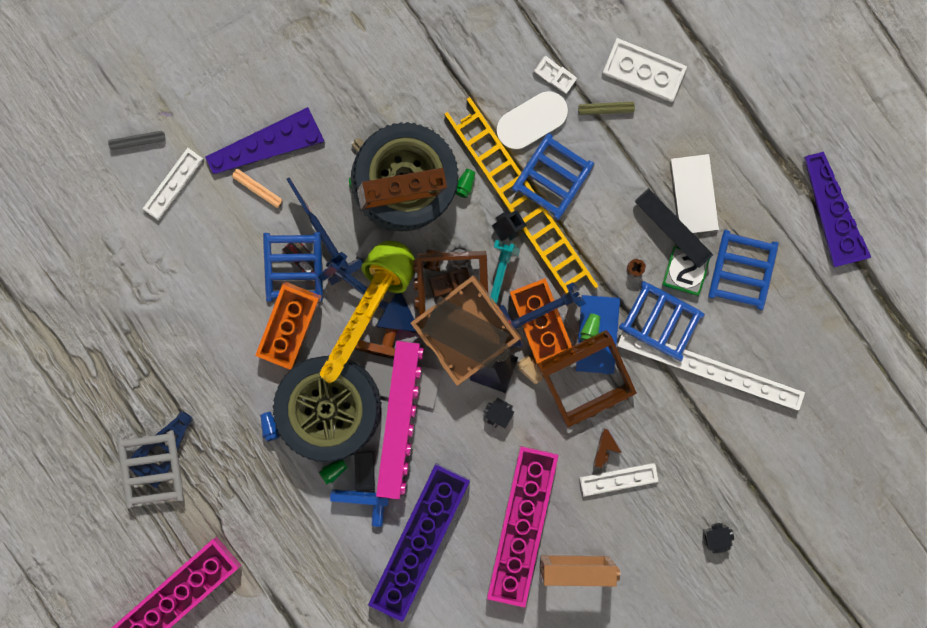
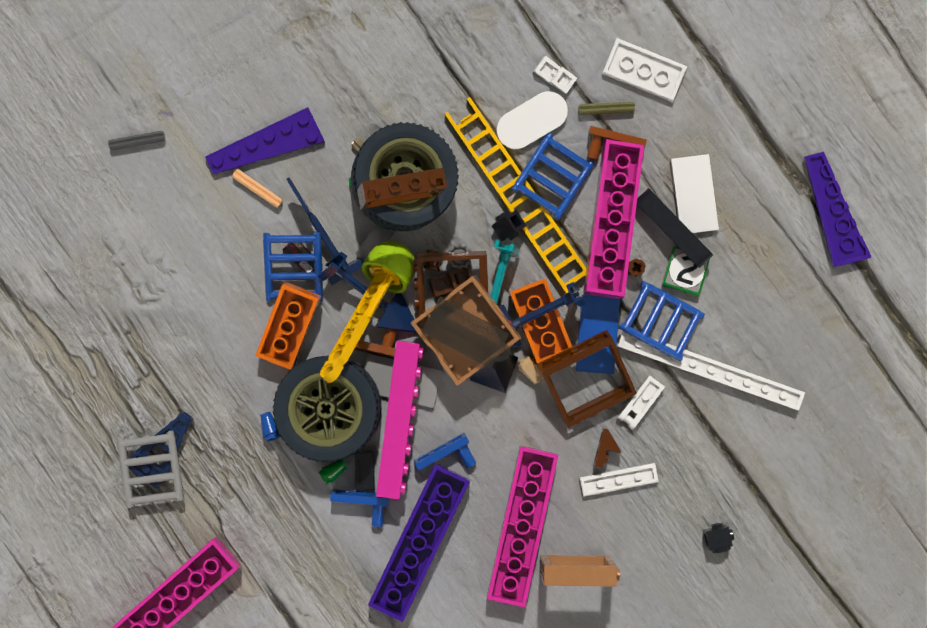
(173, 184): white tile -> none
(458, 443): none -> blue piece
(465, 183): green cone -> none
(498, 413): black brick -> none
(591, 327): bright green cone -> none
(599, 133): none -> dark orange piece
(613, 219): none -> dark pink brick
(641, 401): none -> white plate
(763, 284): blue bar -> none

